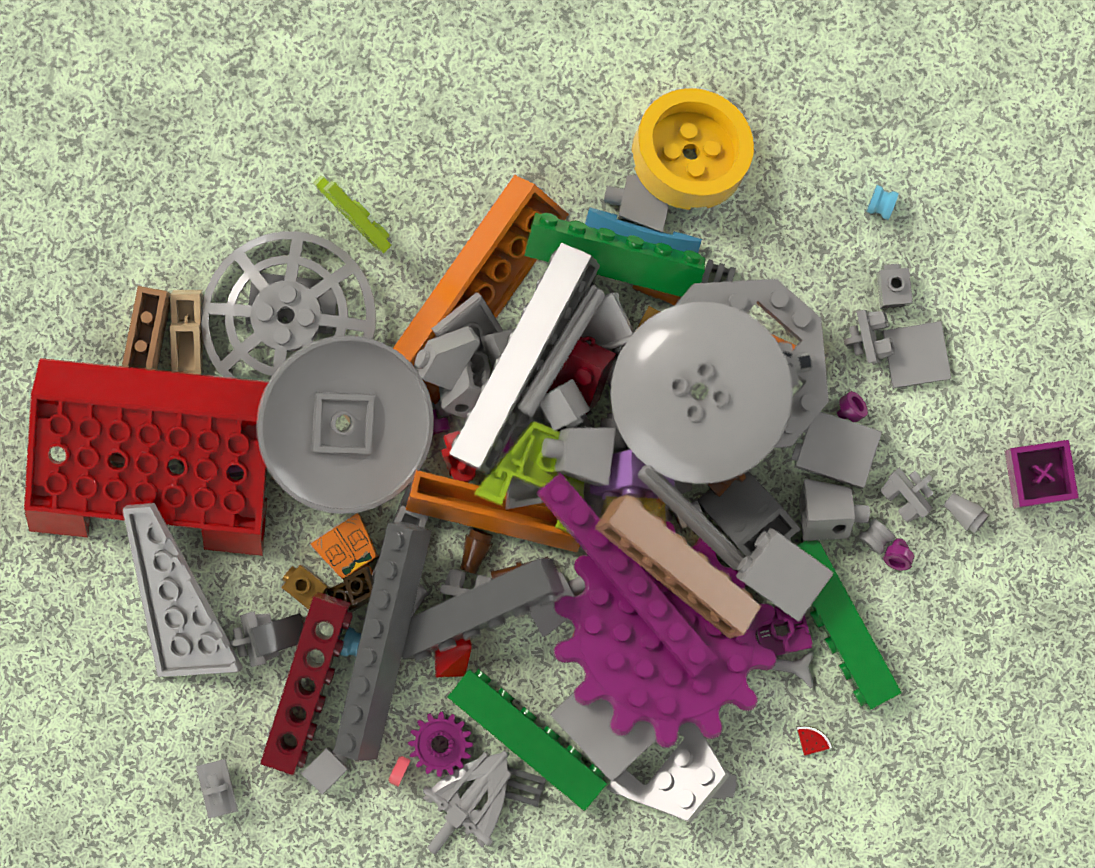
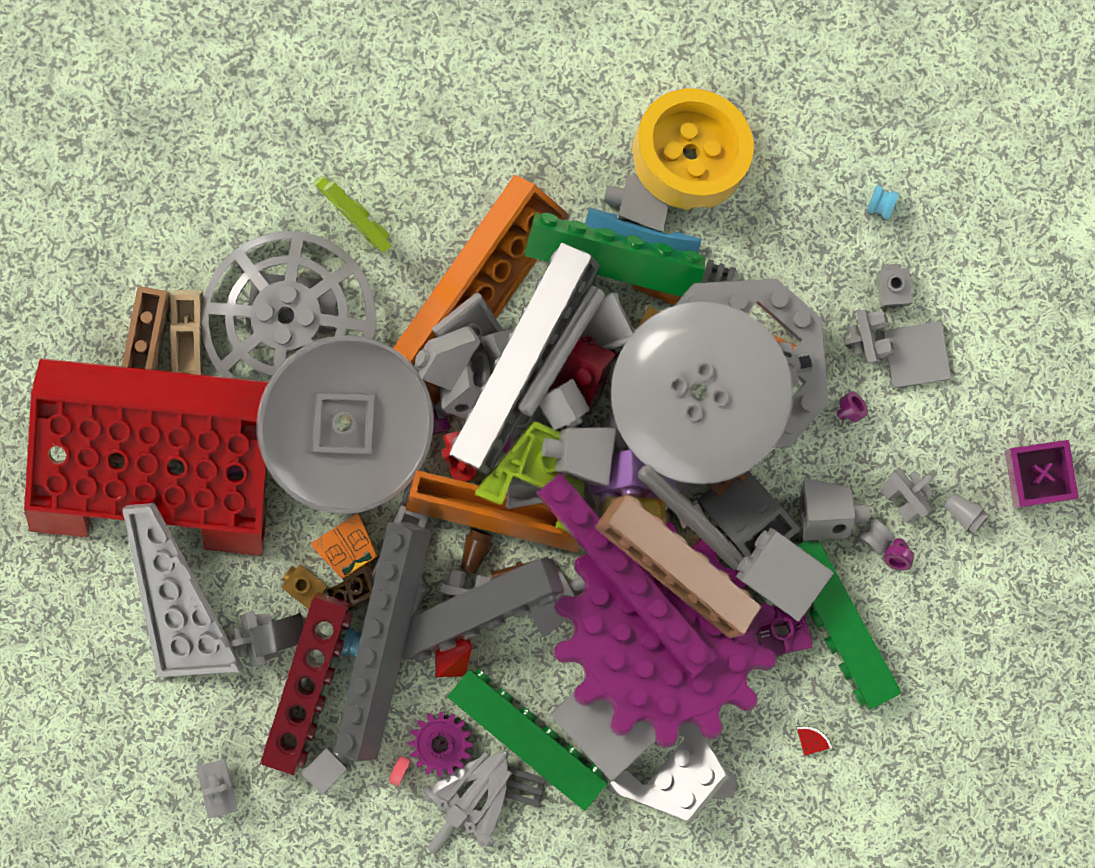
(799, 668): light grey piece -> none
(837, 450): light grey brick -> none

